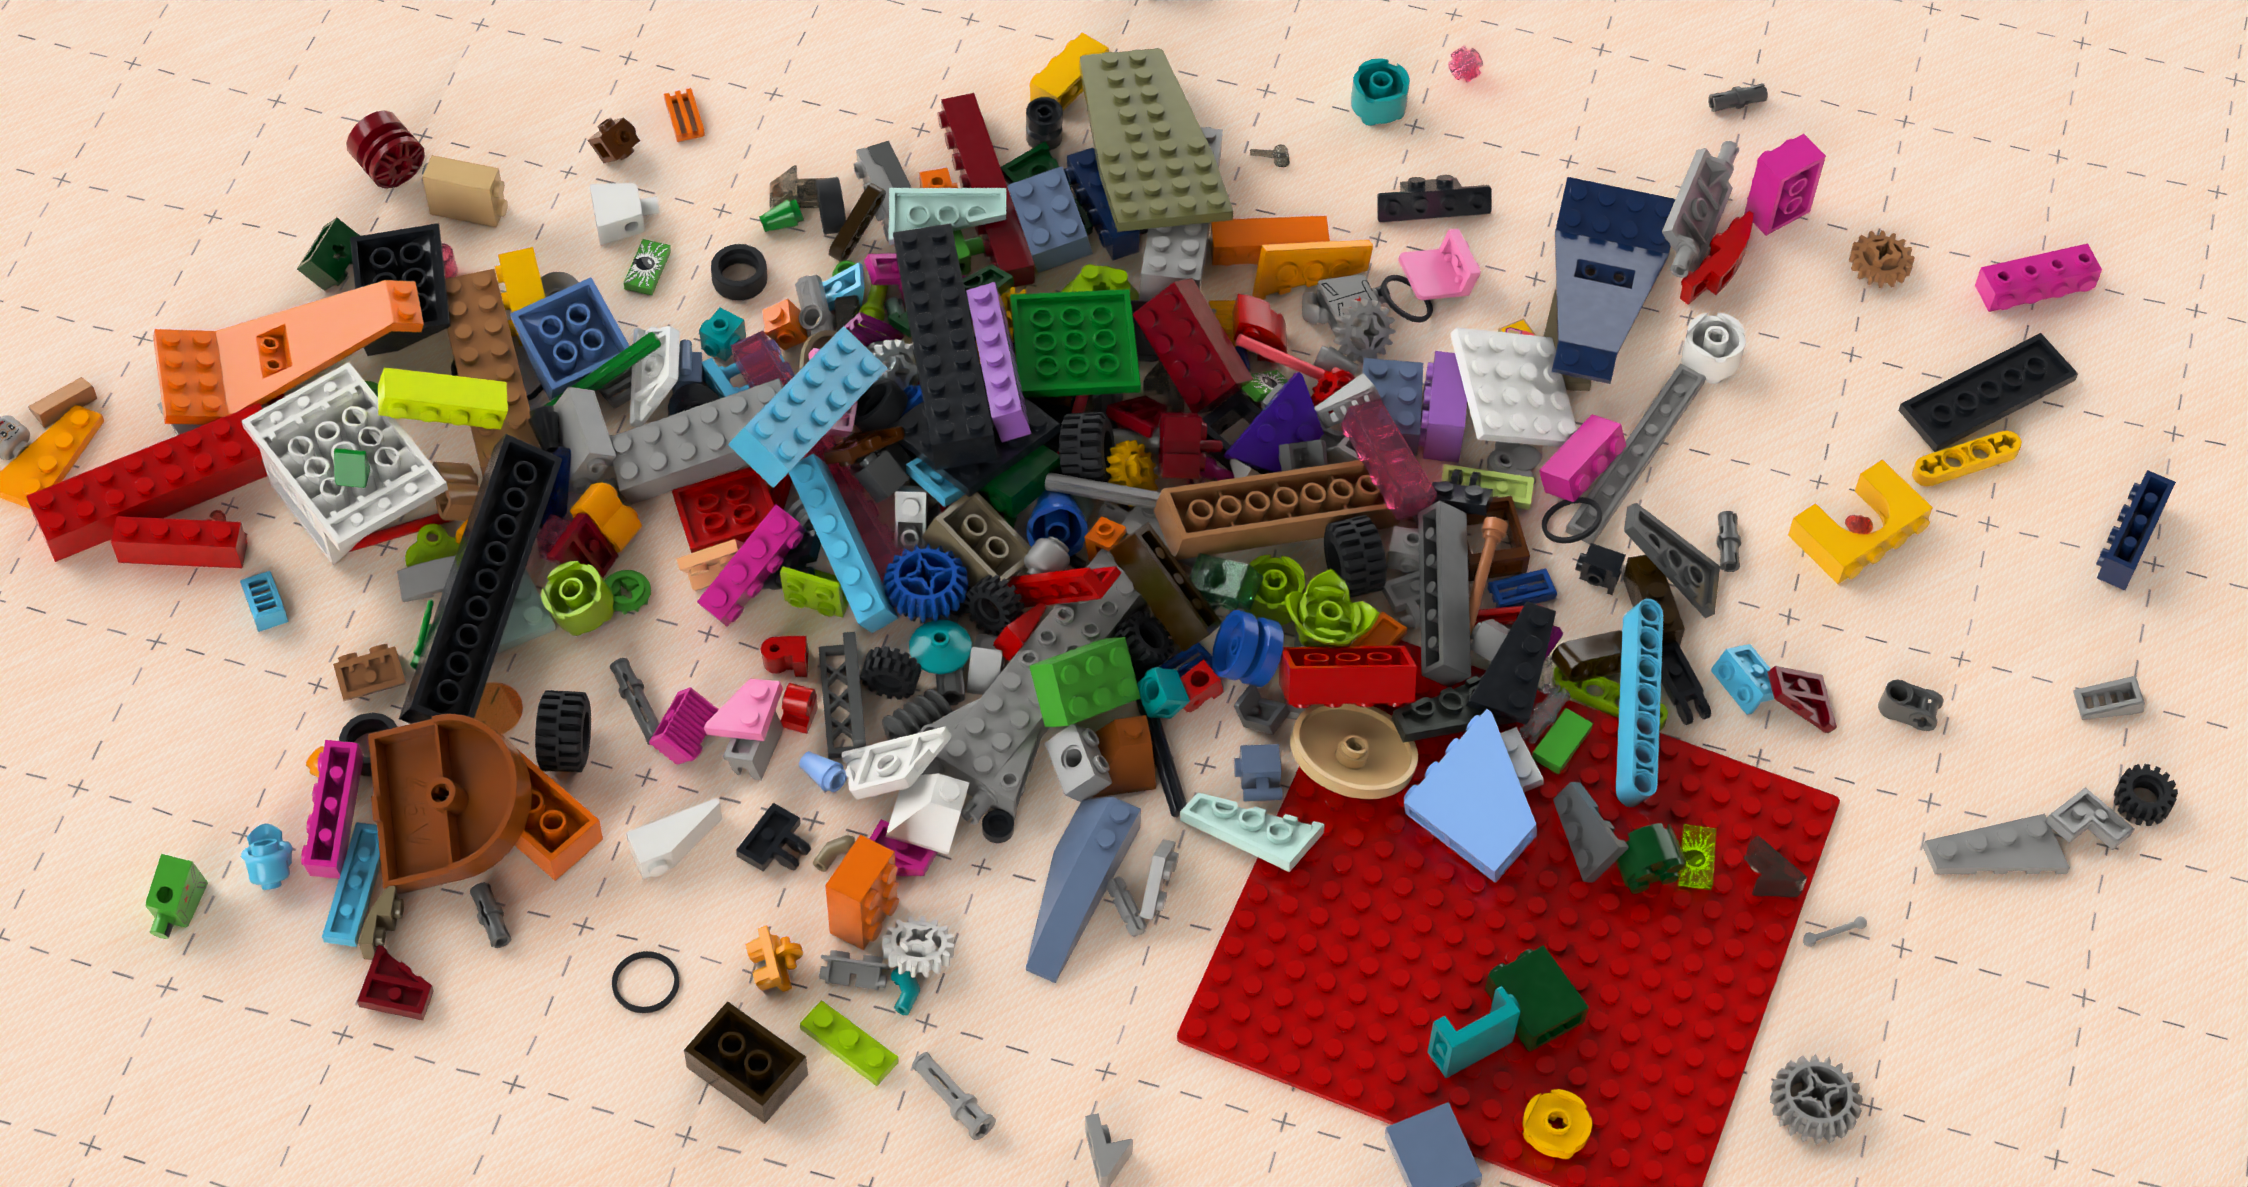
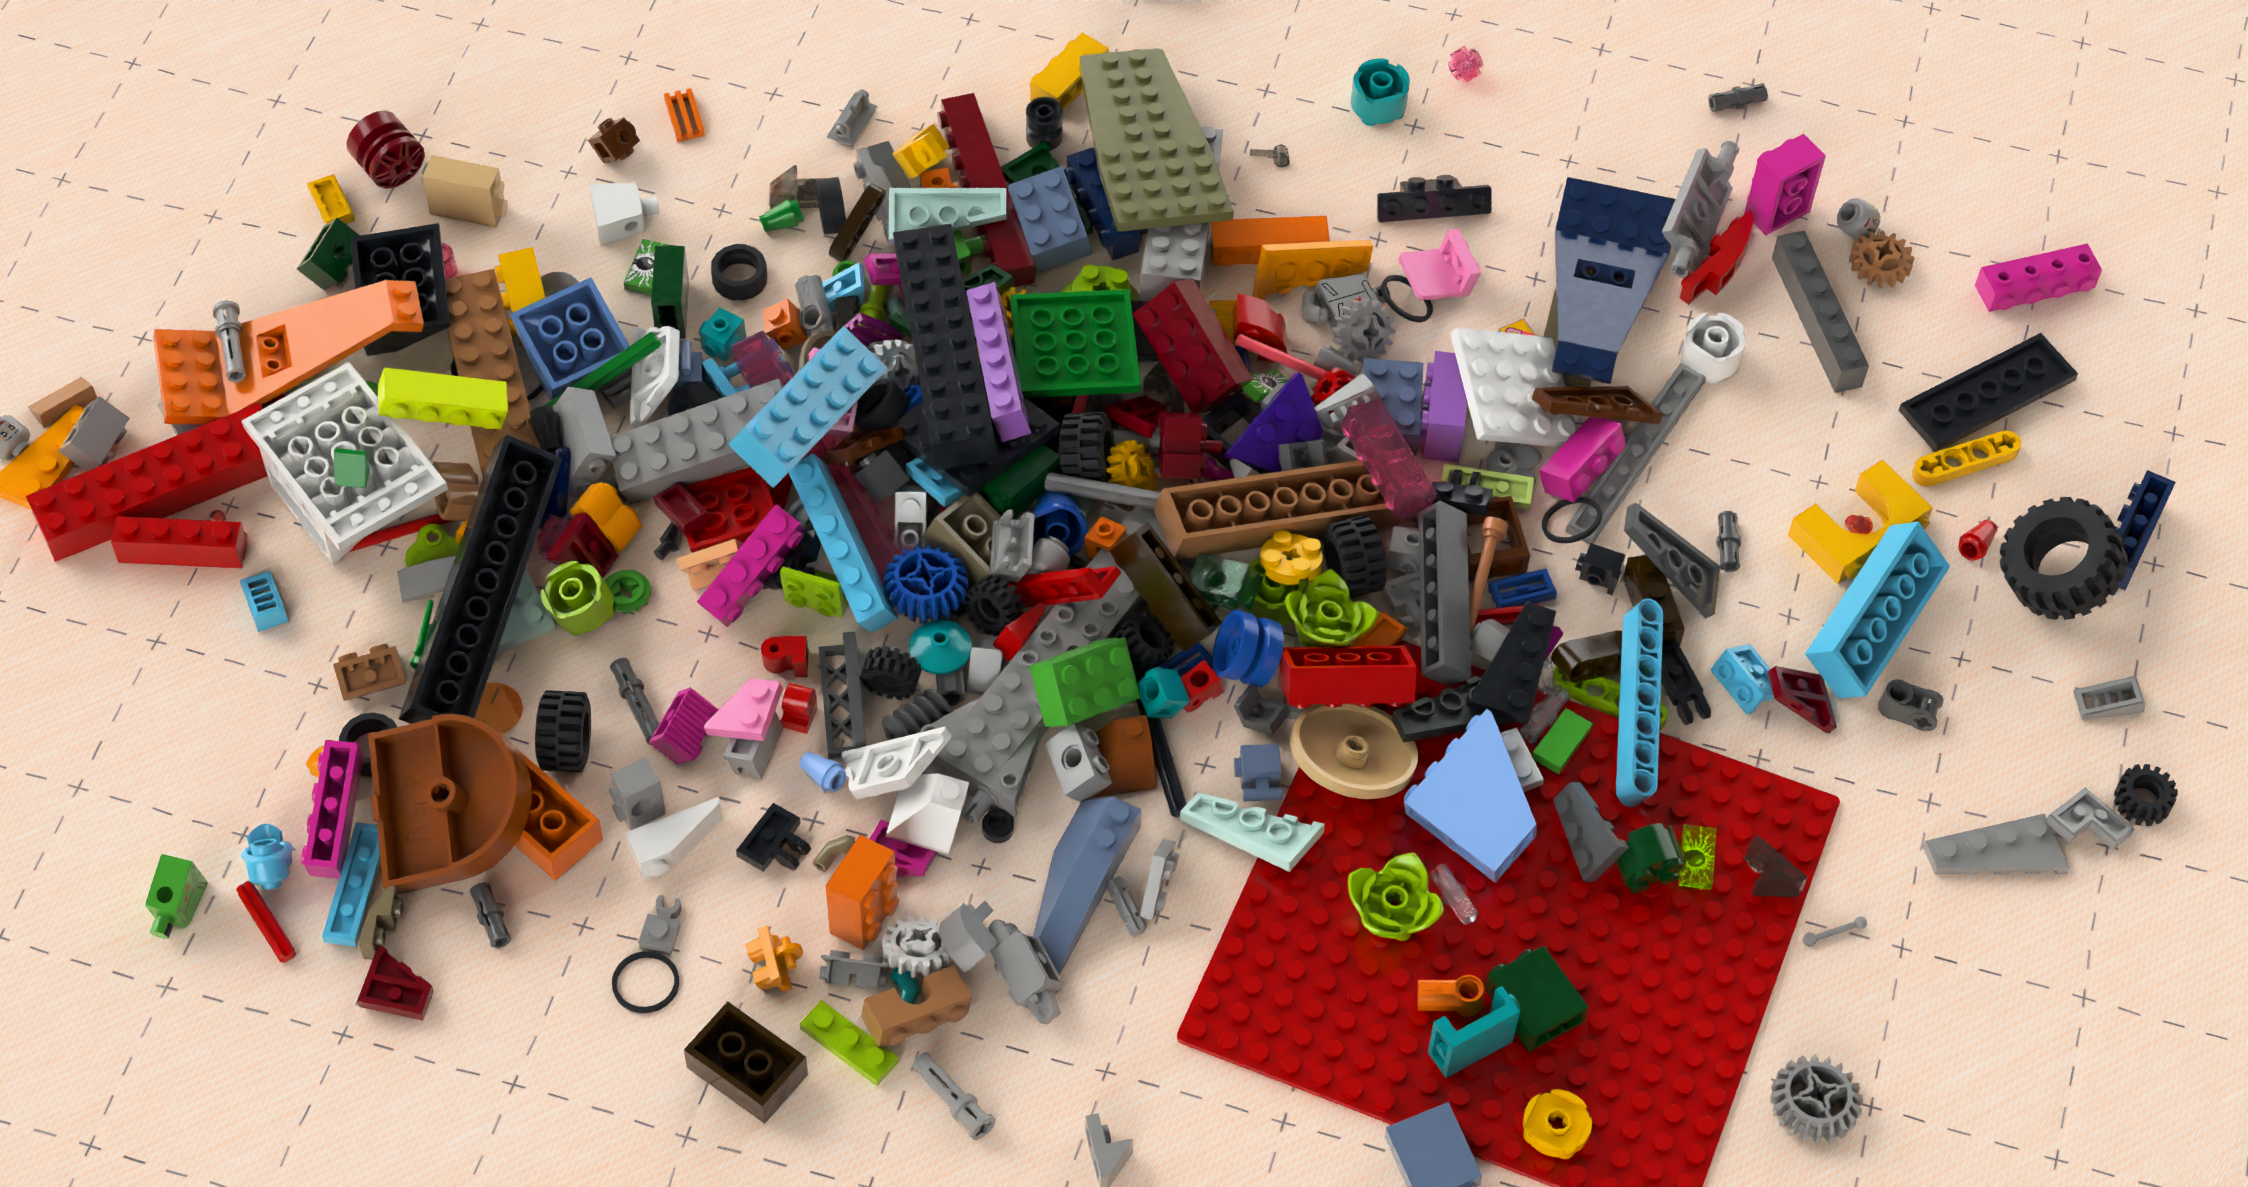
(95, 434): none -> light grey brick
(229, 331): none -> light grey pin
(266, 922): none -> red axle
(330, 200): none -> yellow plate
(637, 794): none -> light grey brick
(661, 929): none -> light grey plate
(669, 541): none -> black bar
(670, 288): none -> dark green brick
(682, 509): none -> dark red tile
(853, 119): none -> light grey hinge
(893, 1019): none -> medium nougat arch
(921, 151): none -> yellow arch
(965, 935): none -> light grey brick
(1012, 546): none -> light grey hinge
(1026, 970): none -> light grey hinge
(1305, 554): none -> yellow plate
(1402, 881): none -> lime brick
(1446, 995): none -> orange piece
(1454, 894): none -> clear axle
(1597, 402): none -> reddish brown wing
(1820, 311): none -> dark grey brick
(1858, 218): none -> light grey head
(1877, 610): none -> medium azure brick
(1976, 542): none -> red cone
(2082, 586): none -> black tyre

